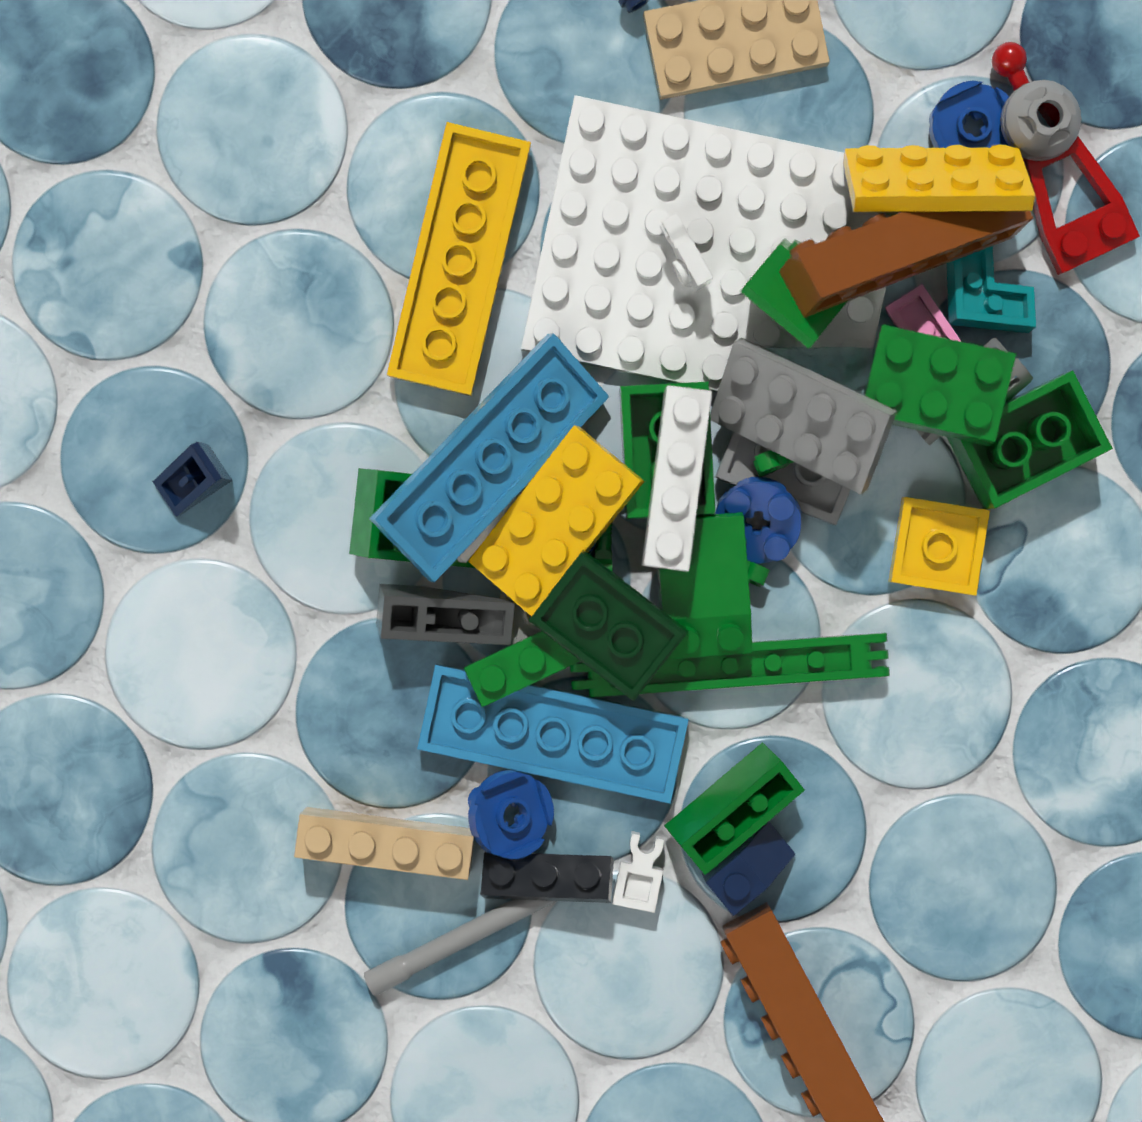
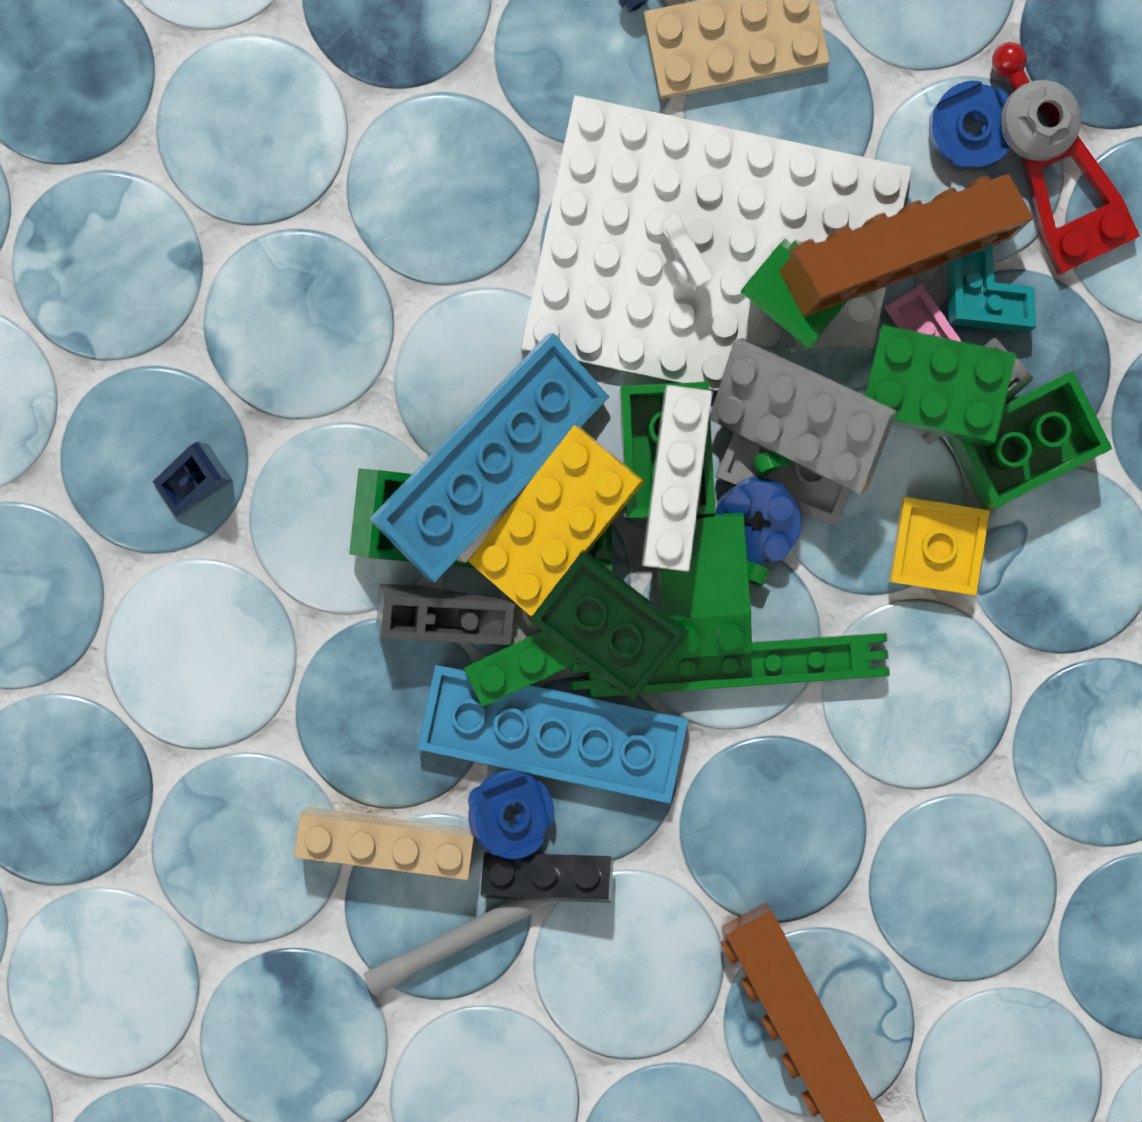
(459, 259): yellow plate -> none
(638, 879): white plate -> none
(734, 808): green brick -> none
(749, 868): dark blue slope -> none
(937, 179): yellow plate -> none

